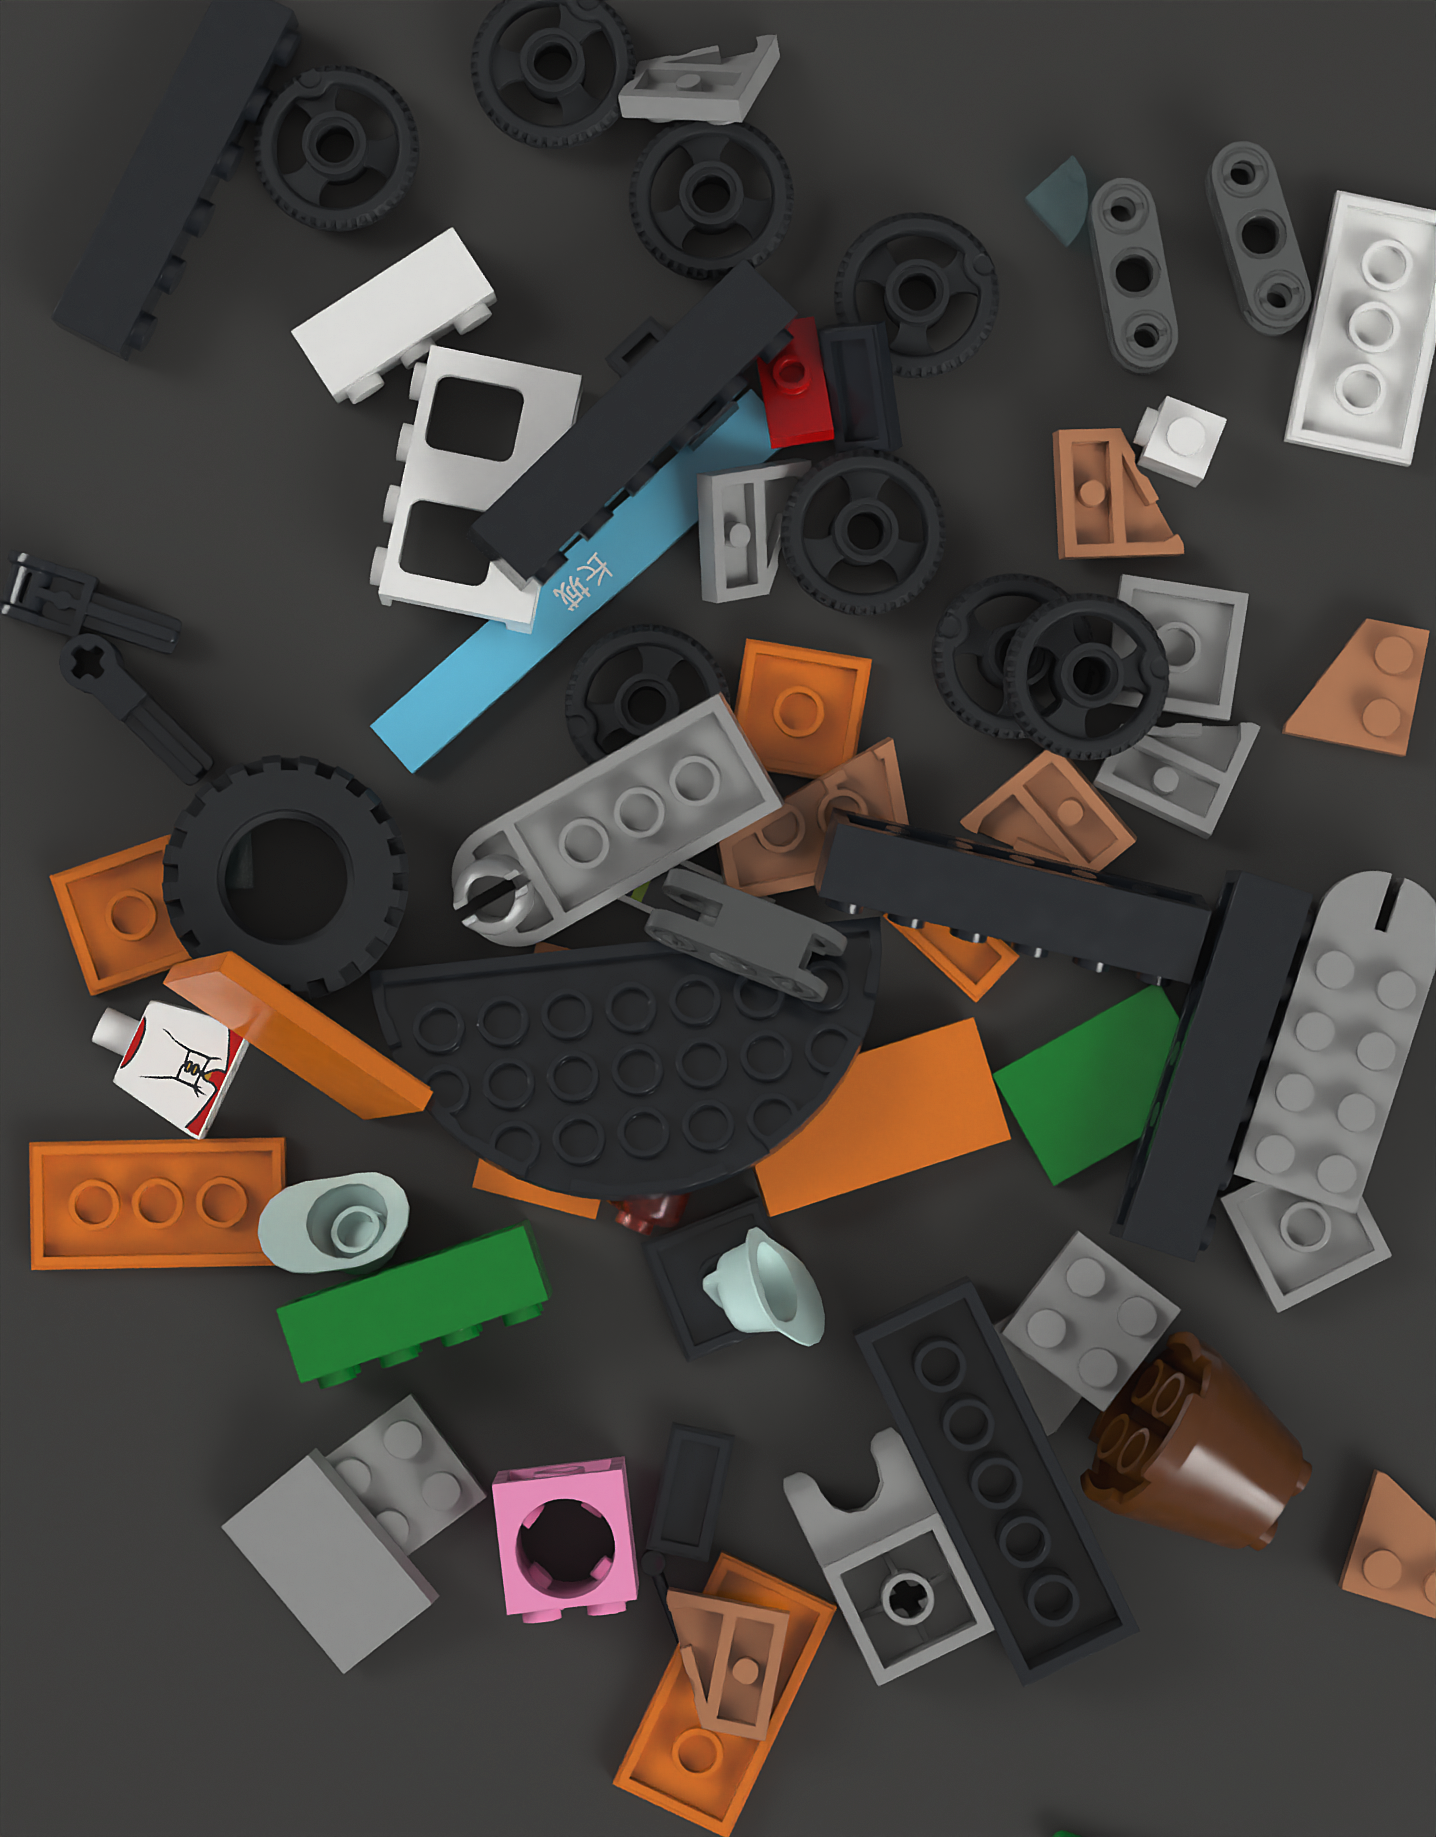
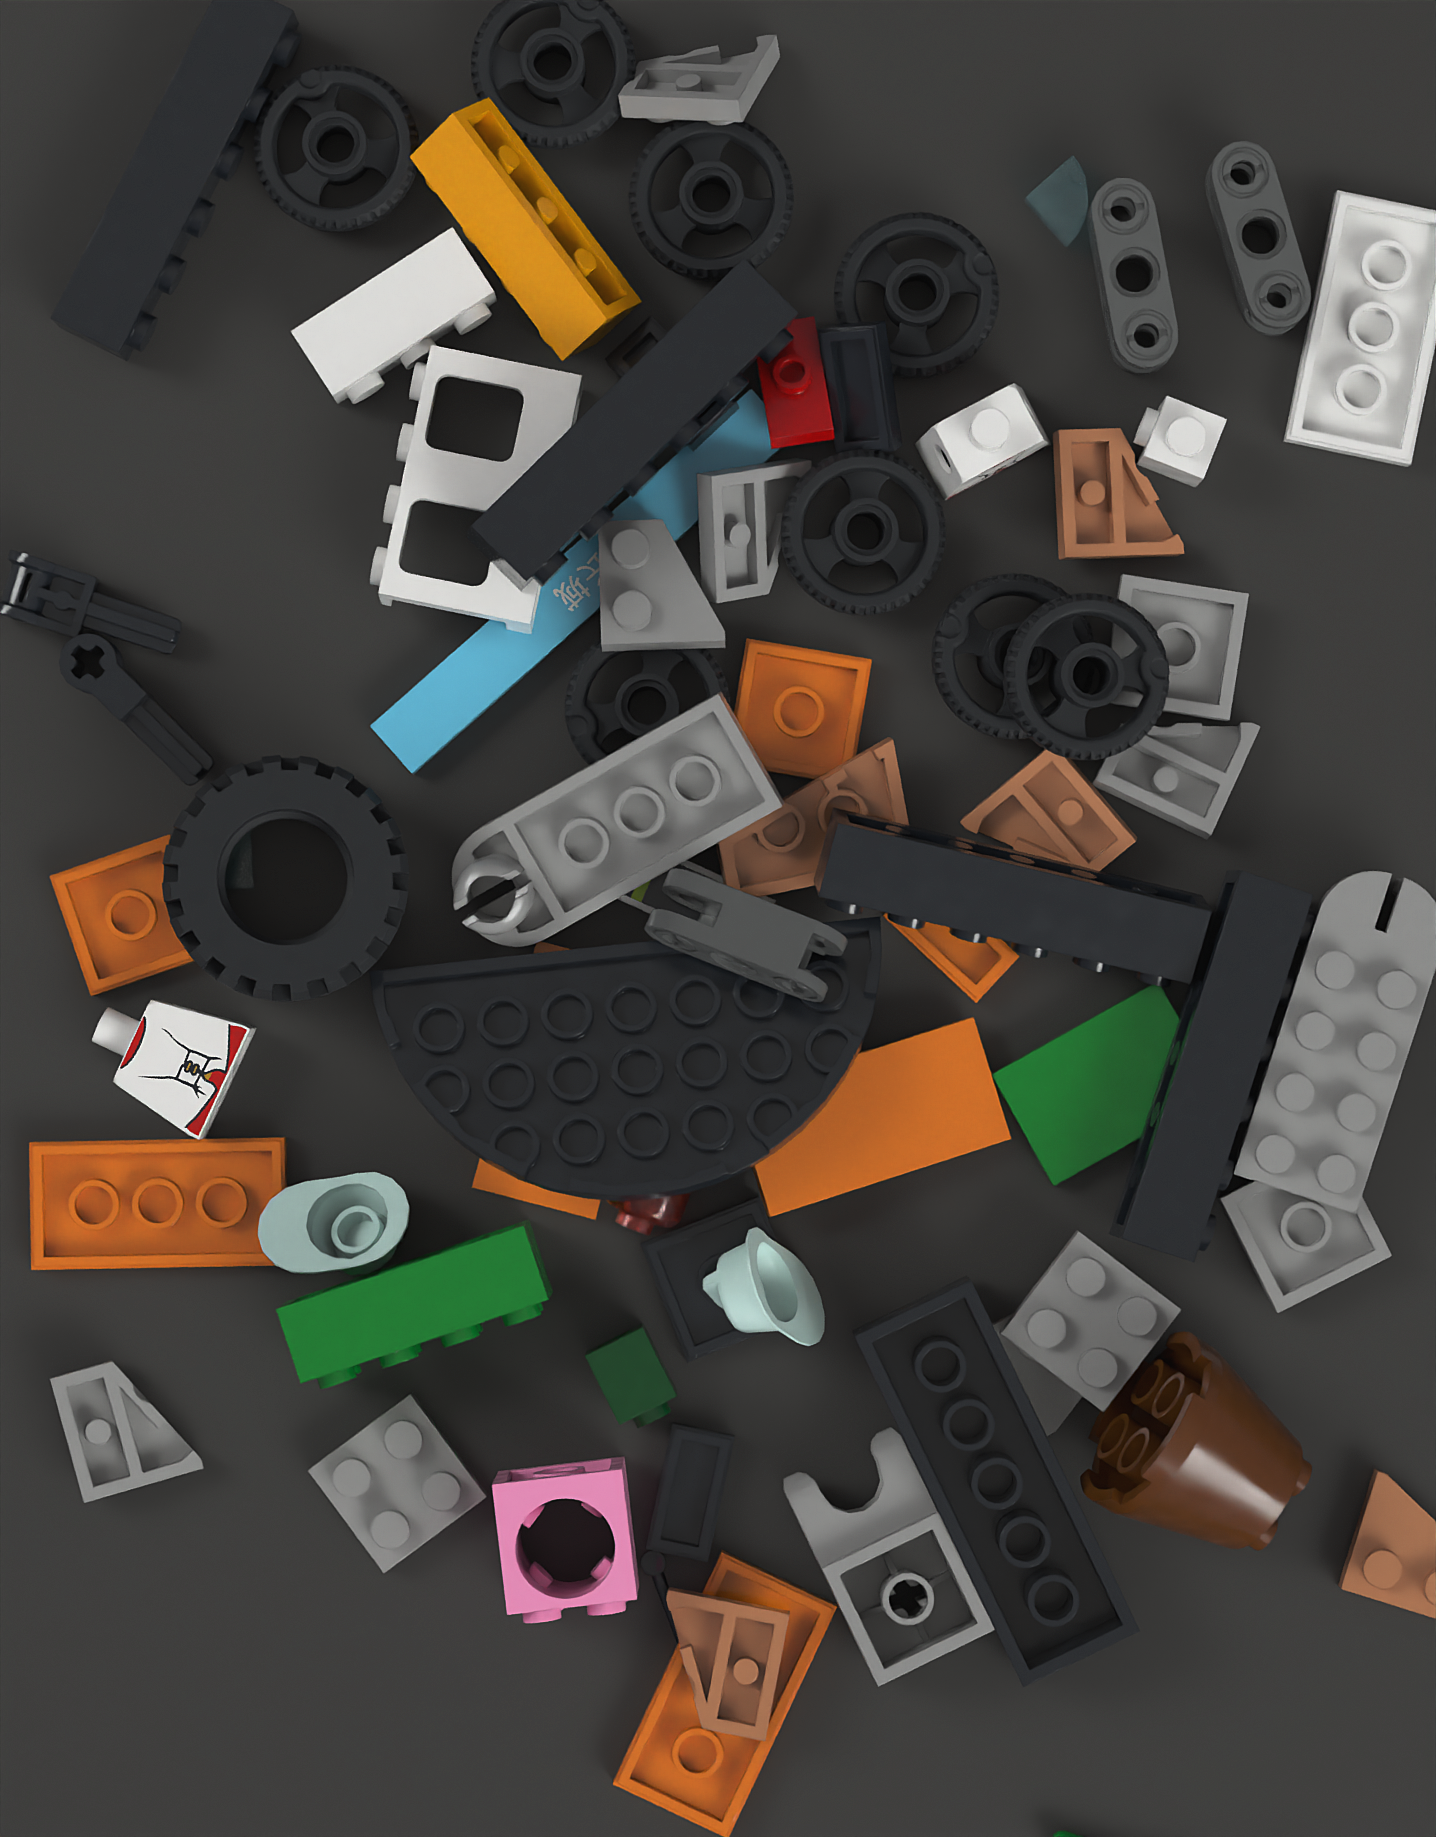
(116, 1433): none -> light grey wing
(298, 1036): orange tile -> none
(330, 1561): light grey tile -> none
(525, 228): none -> light orange brick
(632, 1376): none -> dark green brick
(650, 592): none -> light grey wing
(981, 440): none -> white torso
(1367, 691): nougat wing -> none

